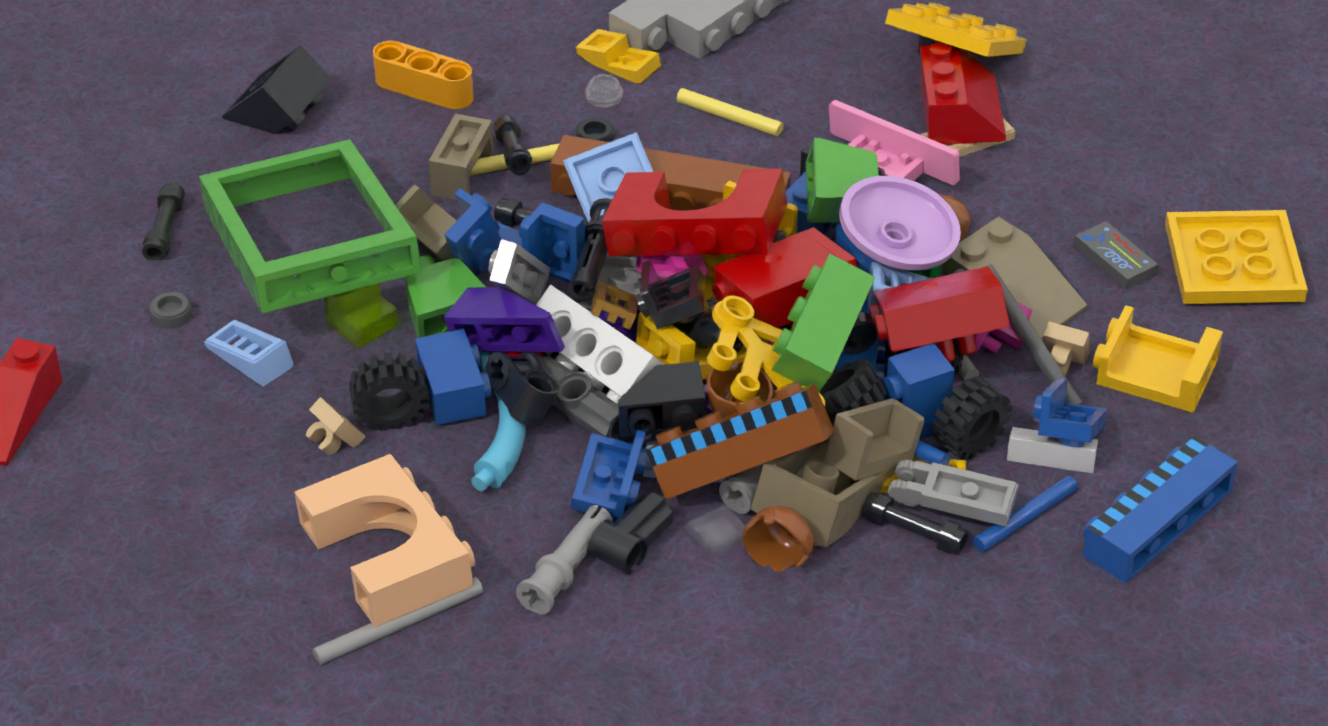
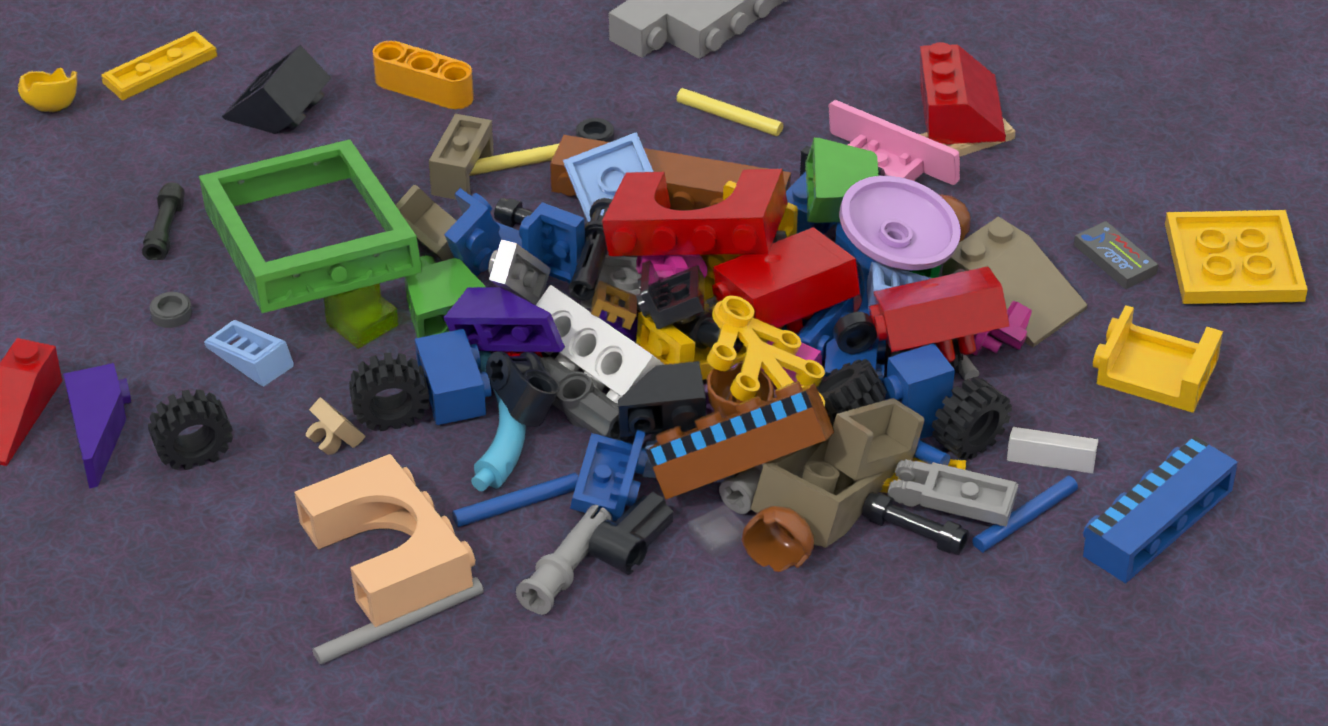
(48, 91): none -> yellow hair
(98, 415): none -> dark purple slope
(159, 65): none -> yellow tile
(184, 413): none -> black tyre
(515, 500): none -> blue bar
(517, 157): black bar -> none
(604, 91): clear plate -> none
(612, 53): yellow slope -> none
(821, 322): bright green brick -> none
(957, 30): yellow plate -> none
(1034, 342): dark grey bar -> none
(1066, 345): tan tile -> none
(1067, 421): blue bracket -> none

